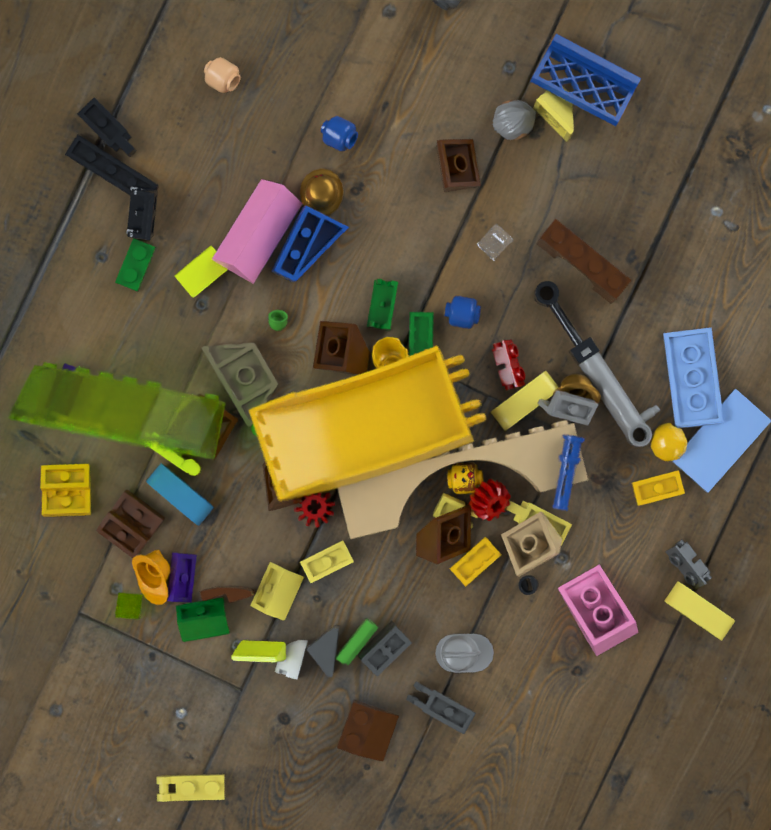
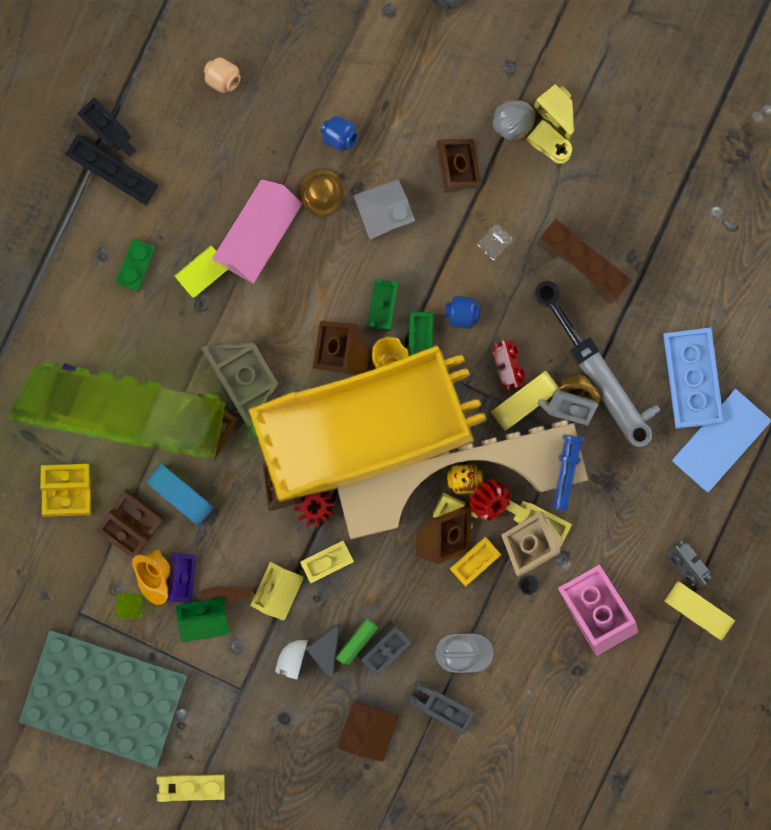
(103, 698): none -> sand green plate
(142, 212): black hinge -> none
(188, 466): neon yellow hinge -> none
(260, 651): neon yellow slope -> none
(277, 320): bright green hinge -> none
(306, 243): blue wedge -> none
(384, 209): none -> light grey slope
(547, 140): none -> light yellow piece
(592, 68): blue fence -> none
(658, 488): yellow plate -> none
(668, 442): yellow hair -> none

